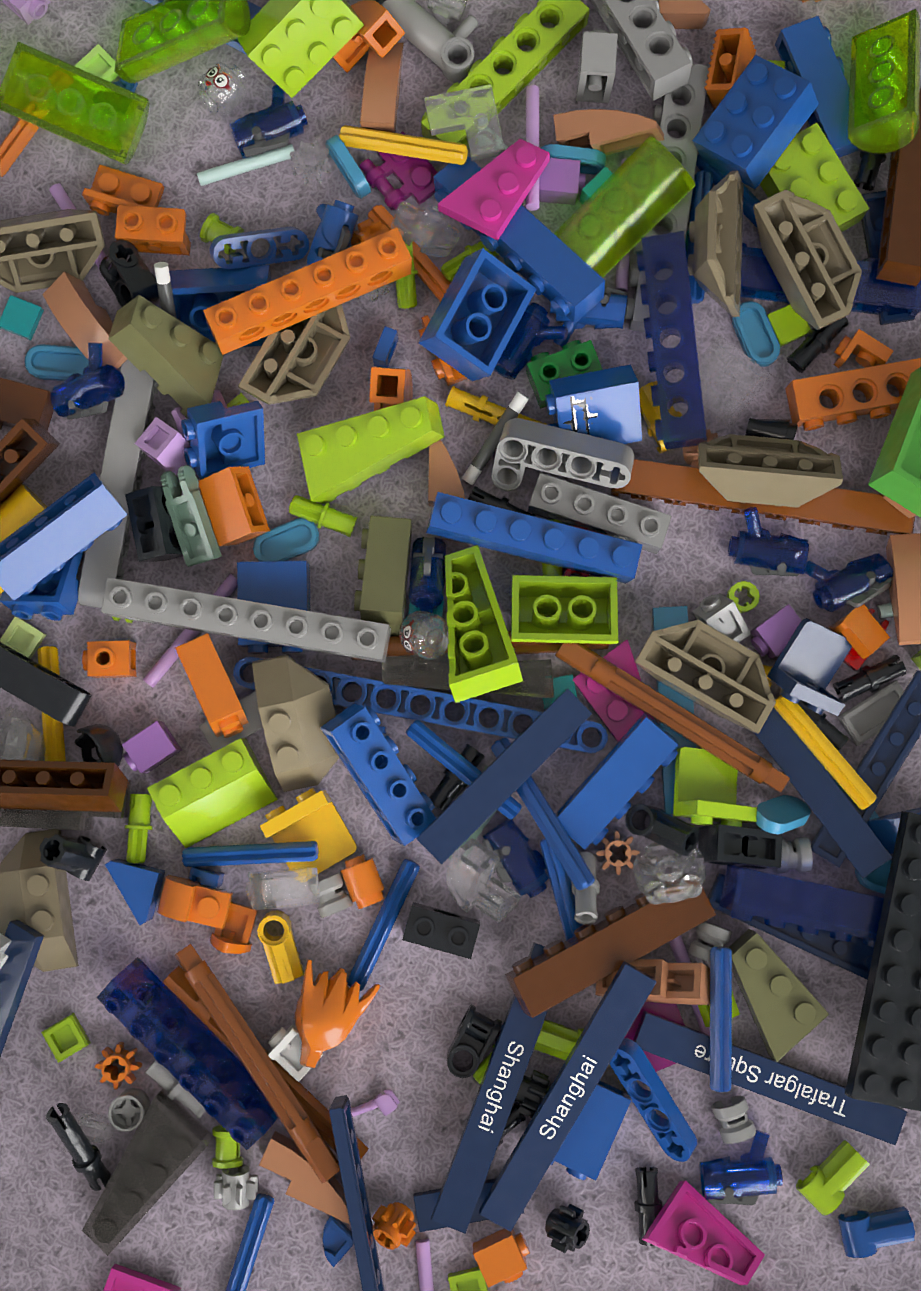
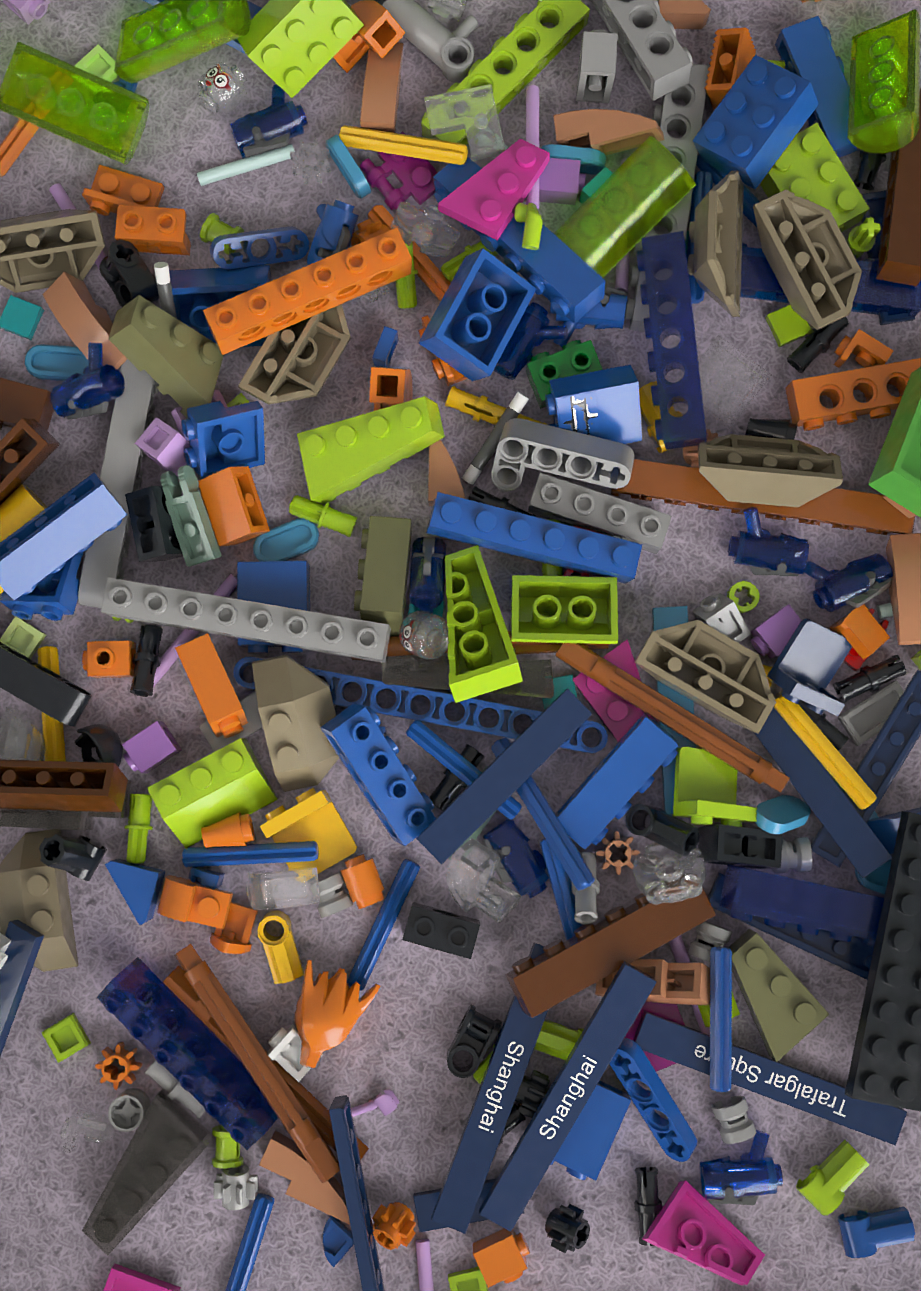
(85, 1157): black pin -> none
(146, 660): none -> black pin
(230, 831): none -> orange cone
(533, 224): none -> lime arm
(756, 334): dark azure tile -> none
(863, 237): none -> lime axle

